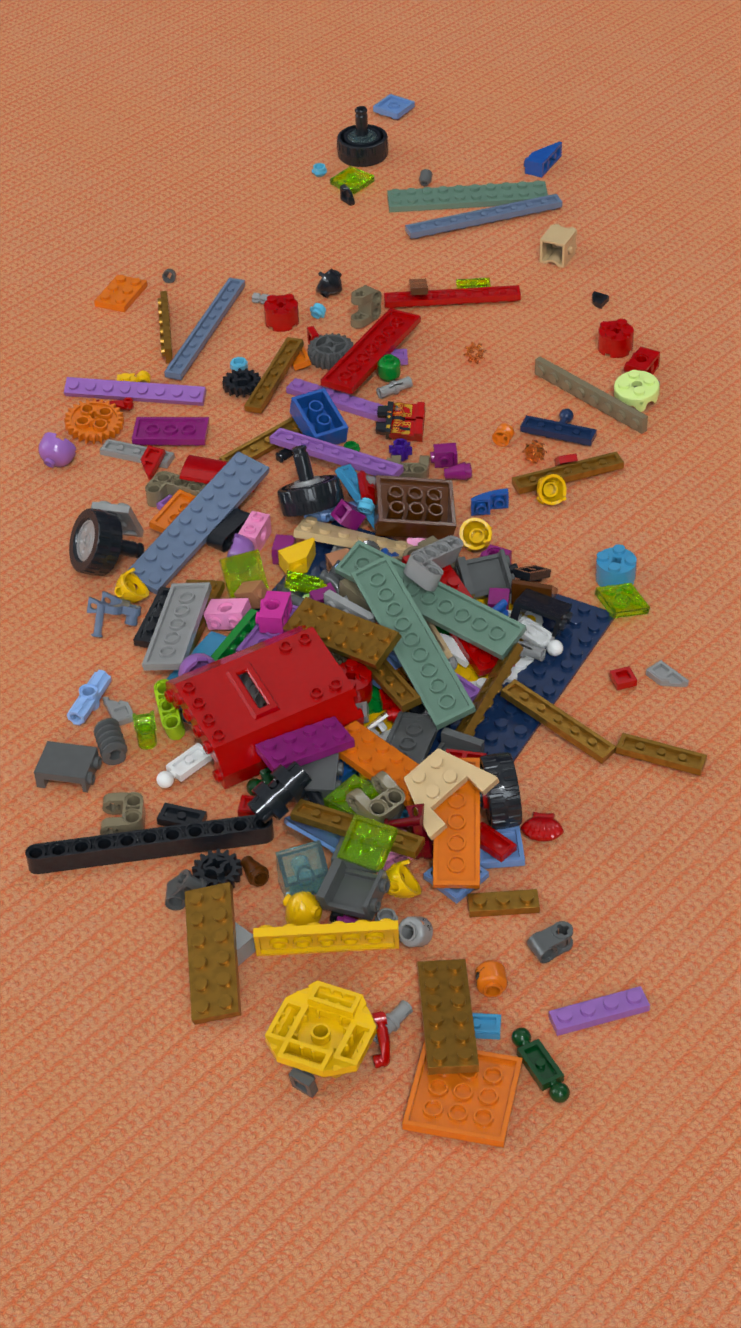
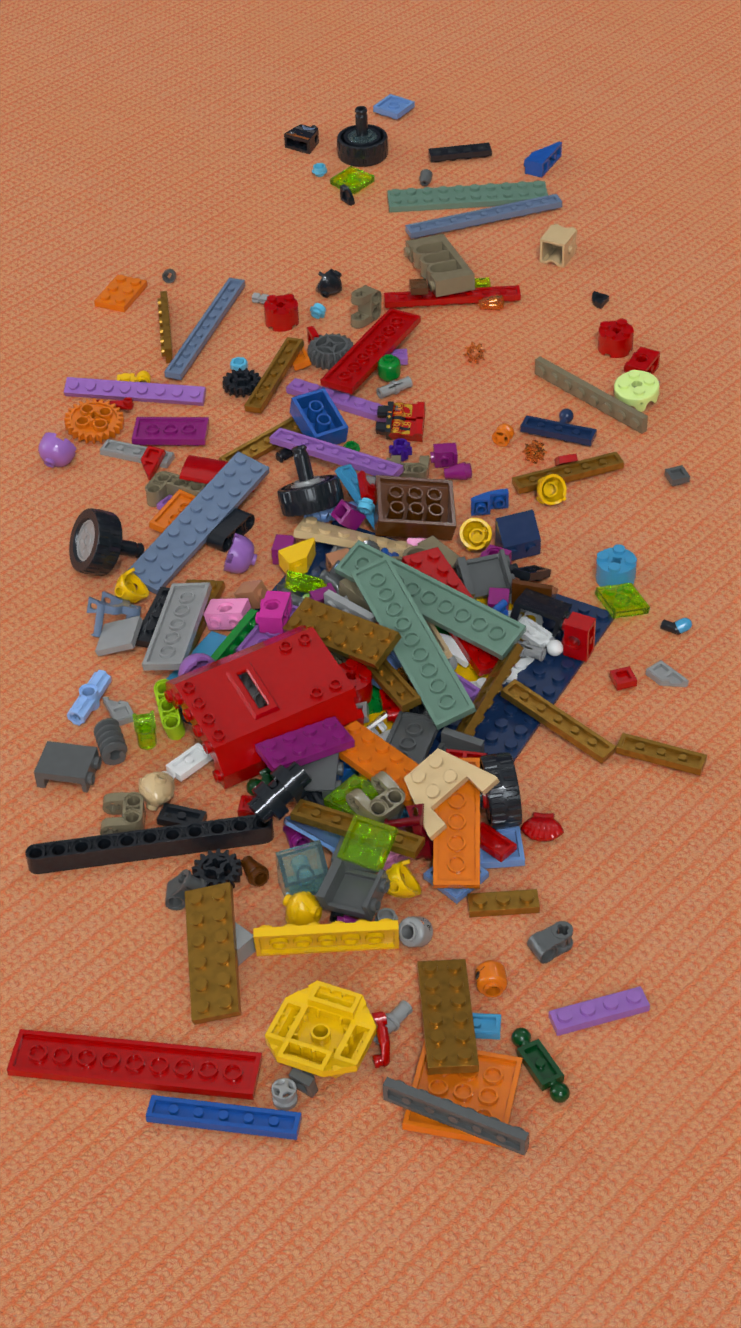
(119, 636): none -> light grey tile
(128, 520): light grey plate -> none
(135, 1064): none -> red plate
(156, 790): none -> tan helmet
(224, 1117): none -> blue plate
(242, 568): clear neon green plate -> none
(257, 529): bright pink brick -> none
(281, 1088): none -> light grey wheel
(295, 838): none -> magenta cone
(302, 138): none -> black torso
(427, 562): light grey beam -> none
(440, 265): none -> dark tan fence
(456, 1116): none -> dark grey plate
(460, 152): none -> black plate
(492, 302): none -> clear orange cone
(519, 534): none -> dark blue slope
(579, 636): none -> red brick
(677, 475): none -> dark grey plate
(677, 627): none -> arm

